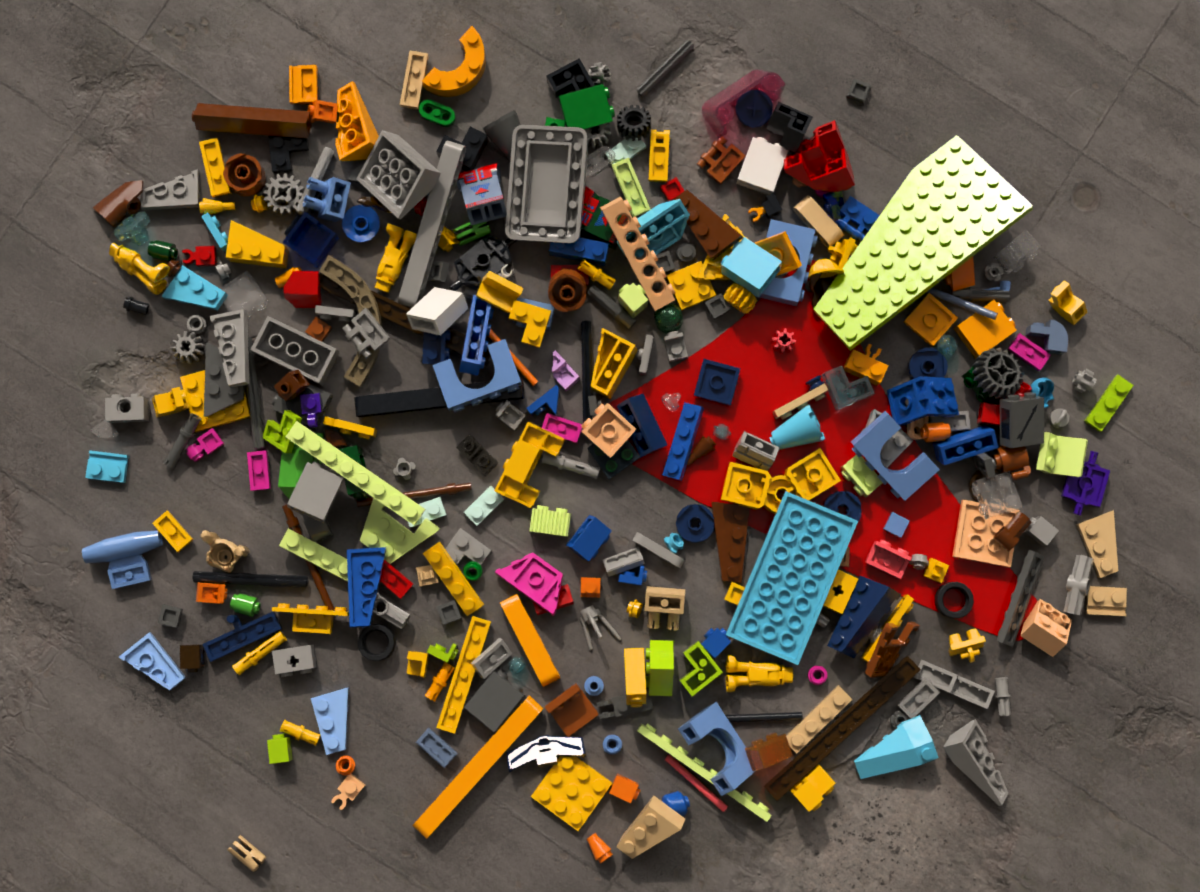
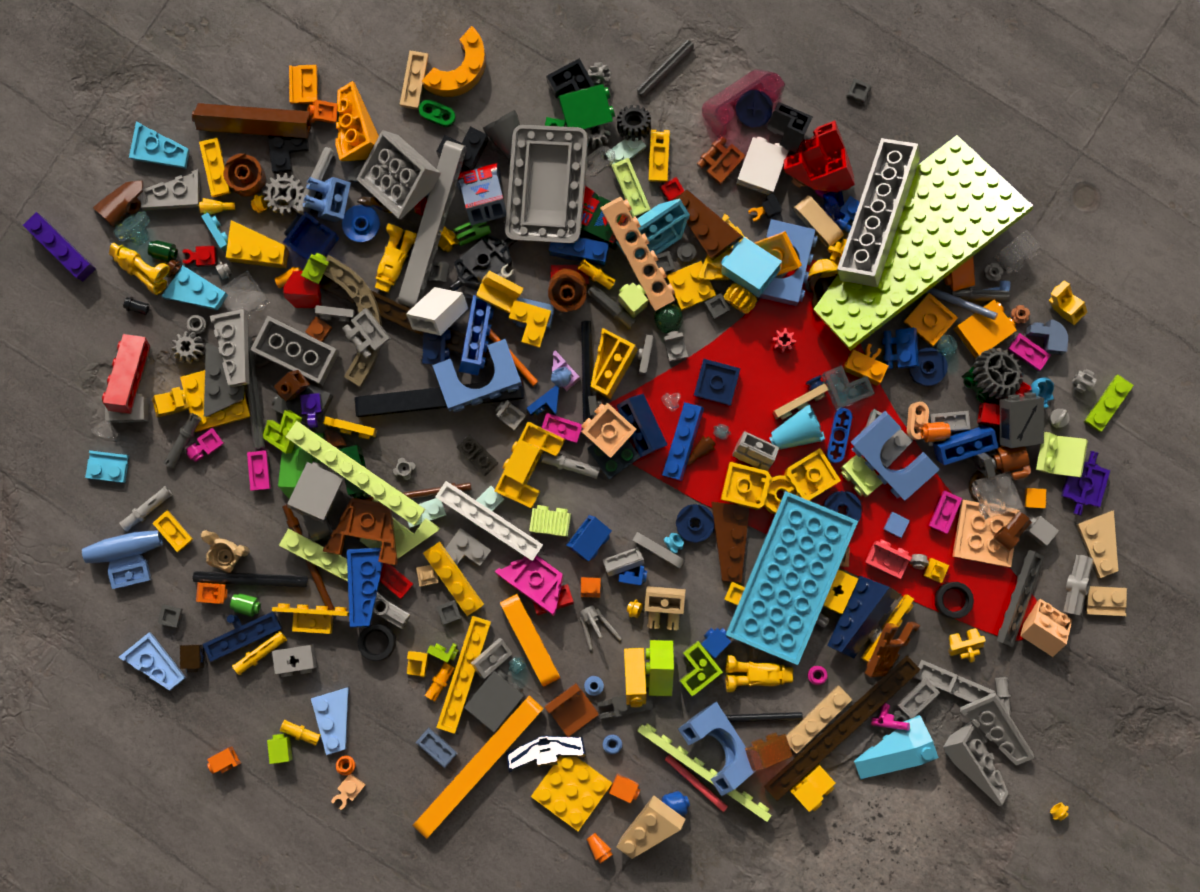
(59, 246): none -> dark purple brick
(126, 373): none -> brick
(138, 514): none -> light grey pin
(154, 148): none -> medium azure wing
(223, 760): none -> orange brick
(253, 854): tan arm -> none
(315, 268): none -> lime bracket
(367, 521): none -> dark orange wing
(468, 574): green plate -> none
(489, 520): none -> white plate
(561, 376): none -> medium blue piece
(841, 450): none -> blue beam
(879, 212): none -> light grey brick
(888, 720): none -> dark pink hose
(906, 348): none -> blue plate
(922, 399): blue bracket -> none
(945, 512): none -> dark pink plate
(999, 727): none -> light grey wing
(1025, 314): none -> nougat plate
(1035, 498): none -> light orange tile
(1059, 811): none -> yellow plate

